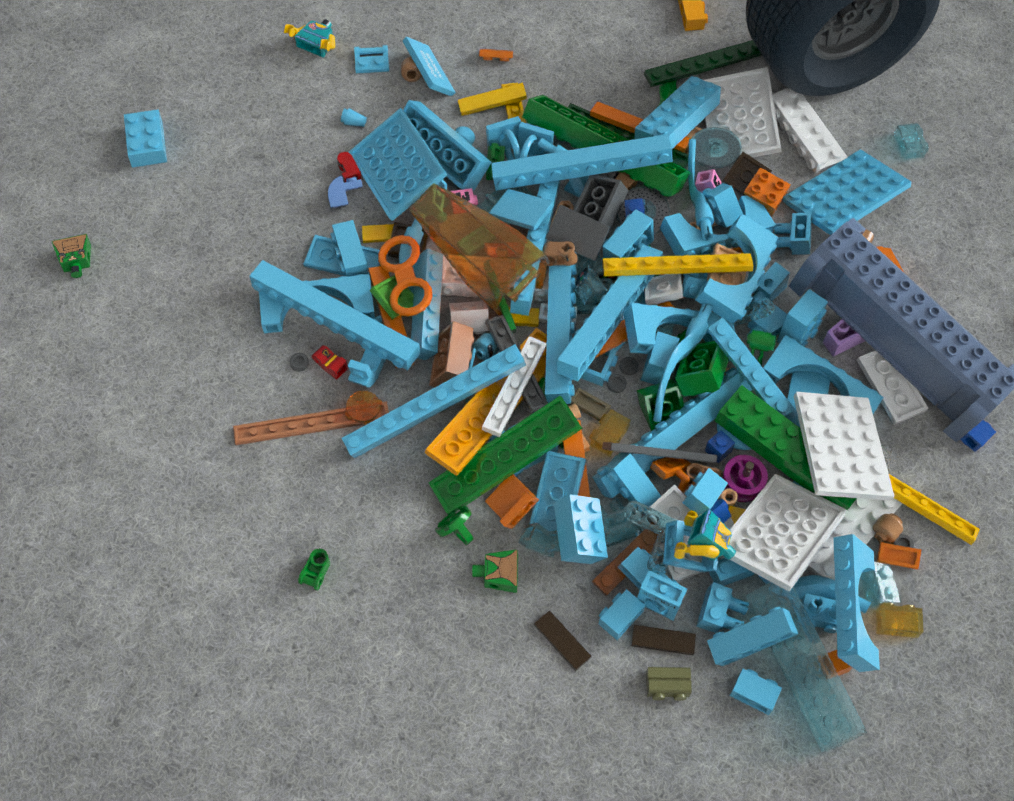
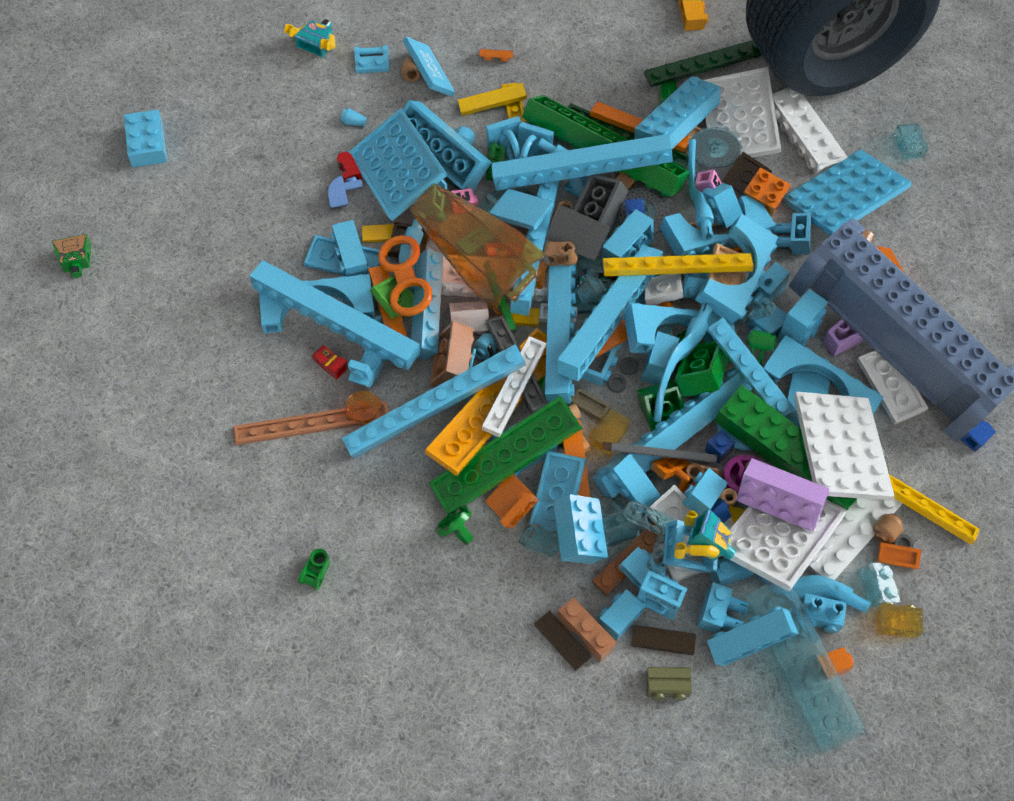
(299, 362): dark grey tile -> none
(499, 571): torso -> none
(595, 637): none -> nougat arch
(756, 691): medium azure brick -> none
(782, 494): none -> lavender brick
(853, 642): medium azure arch -> none

